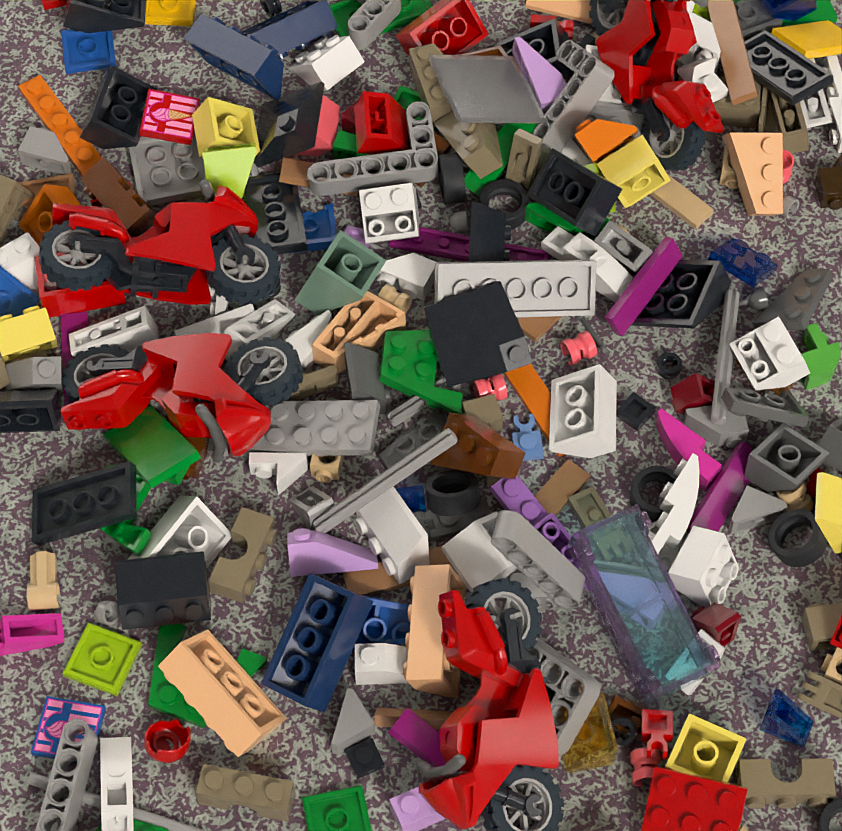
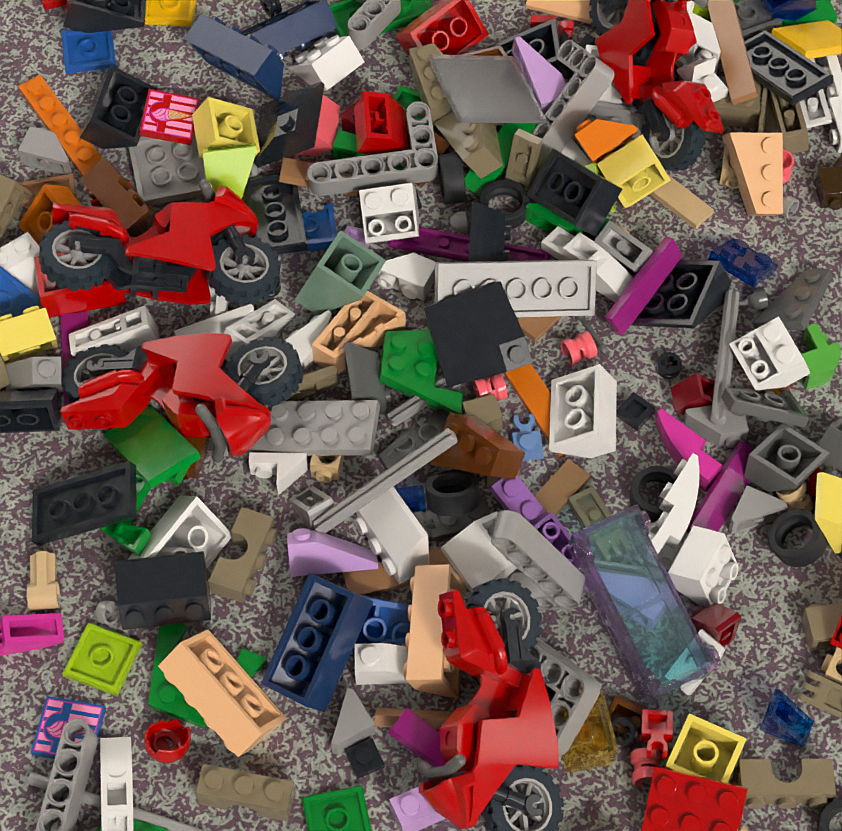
(400, 300): tan wheel -> none

